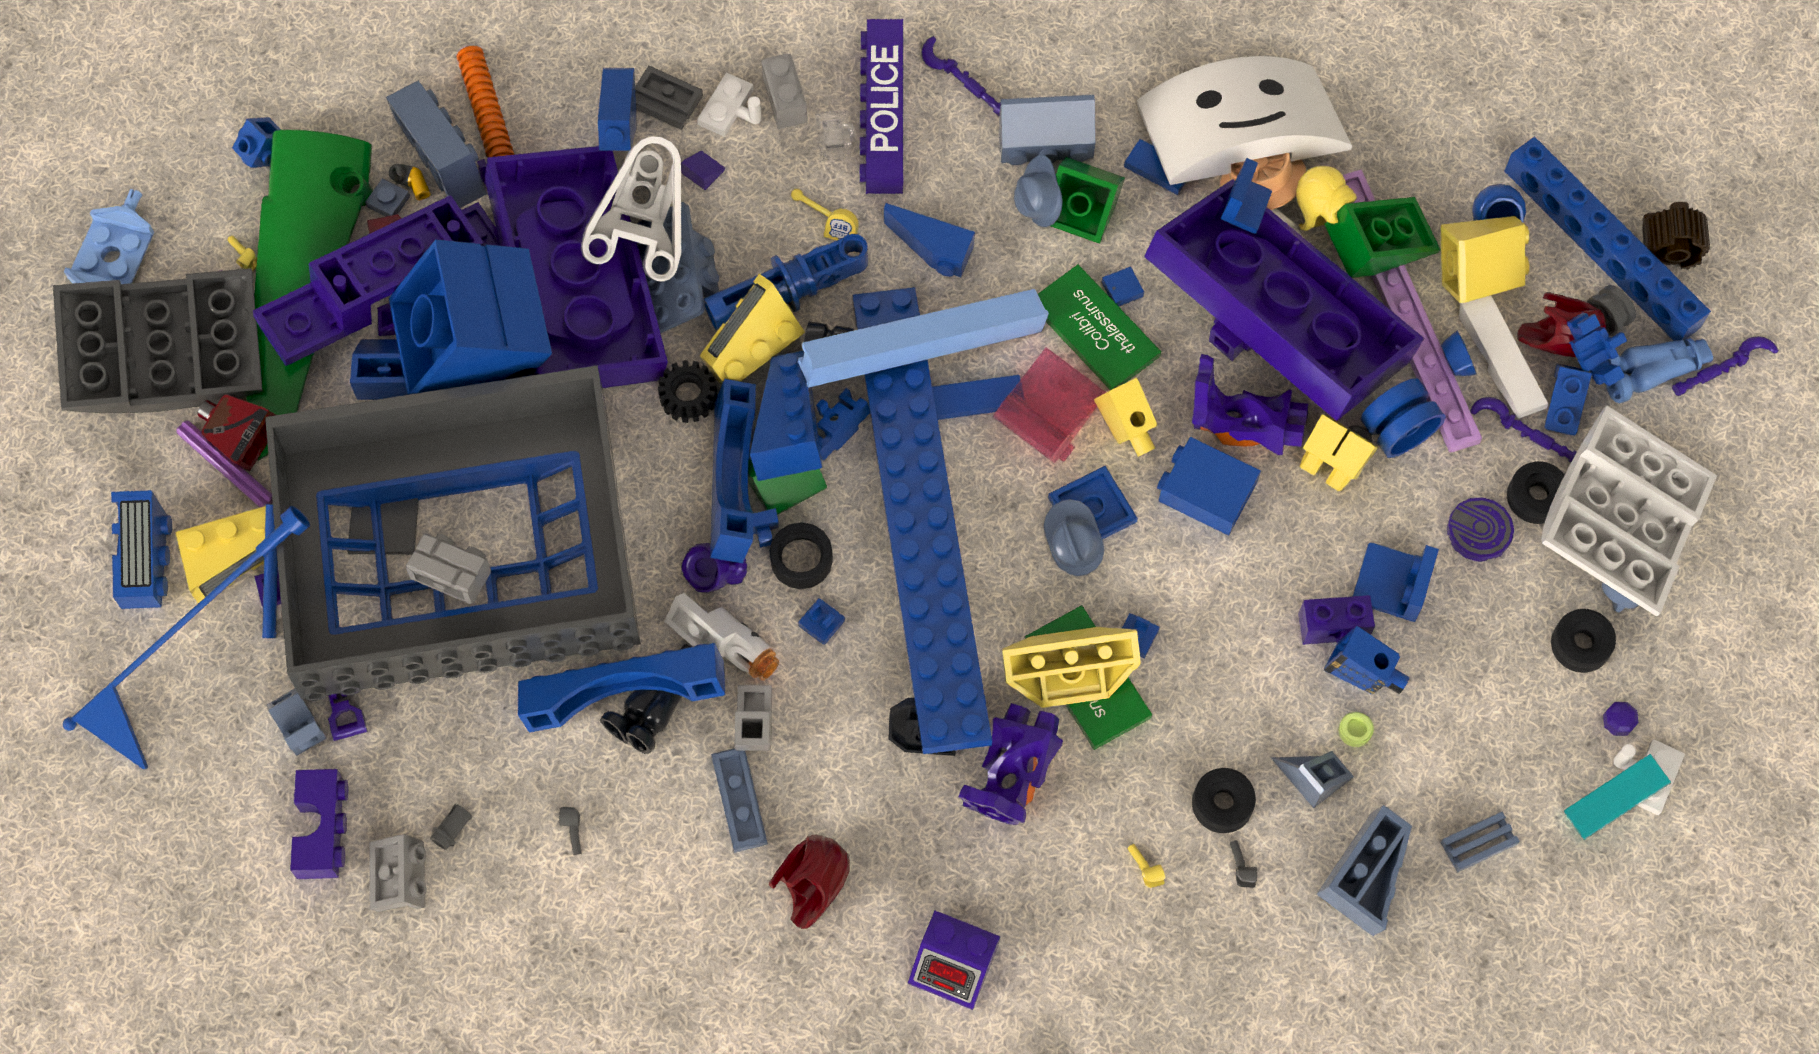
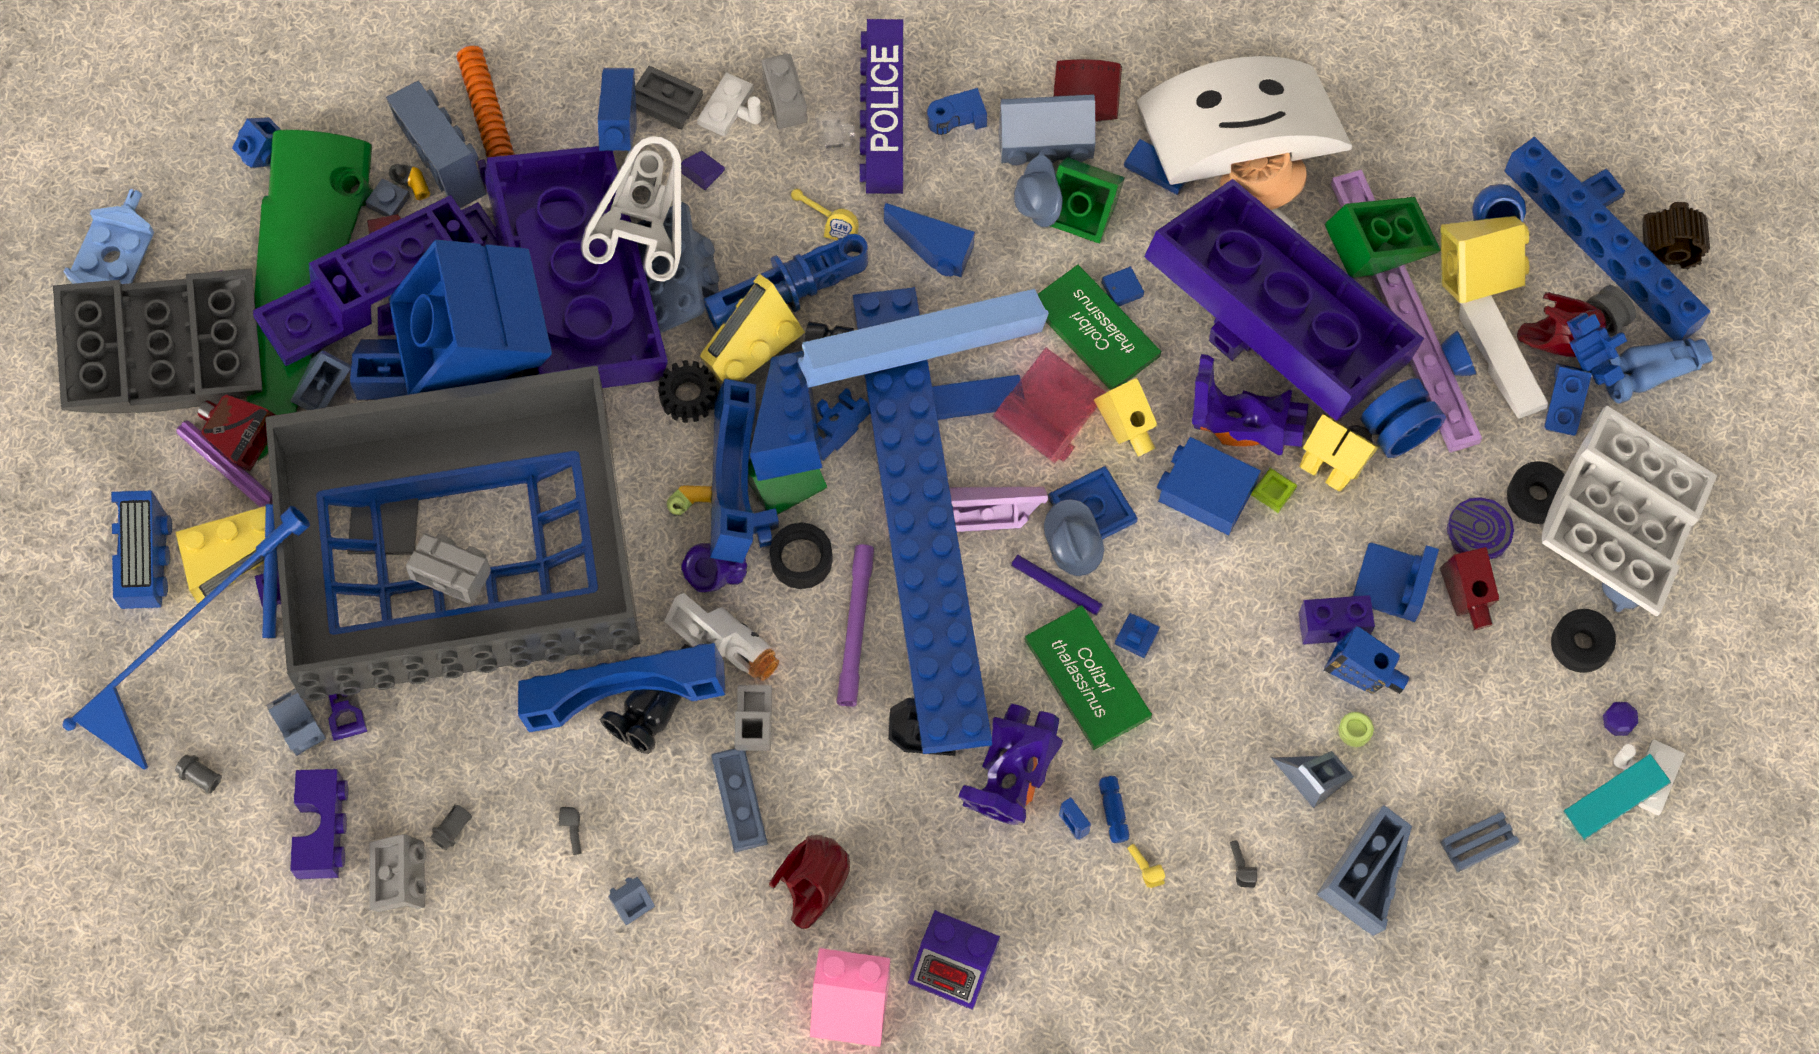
(197, 773): none -> dark grey pin
(247, 259): light yellow hand -> none
(320, 381): none -> sand blue slope
(631, 900): none -> sand blue tile
(686, 496): none -> arm
(821, 621): blue tile -> none
(849, 676): none -> medium lavender piece
(850, 997): none -> bright pink slope
(950, 65): dark purple piece -> none
(957, 111): none -> blue leg
(994, 506): none -> lavender wedge
(1057, 585): none -> dark purple bar
(1071, 664): light yellow wedge -> none
(1074, 819): none -> blue tile
(1091, 78): none -> dark red slope
(1114, 809): none -> blue axle
(1226, 781): black tyre -> none
(1246, 200): blue panel -> none
(1274, 490): none -> lime tile
(1321, 195): light yellow hair -> none
(1471, 585): none -> dark red torso
(1509, 421): dark purple piece -> none
(1604, 187): none -> blue plate
(1739, 357): dark purple piece -> none

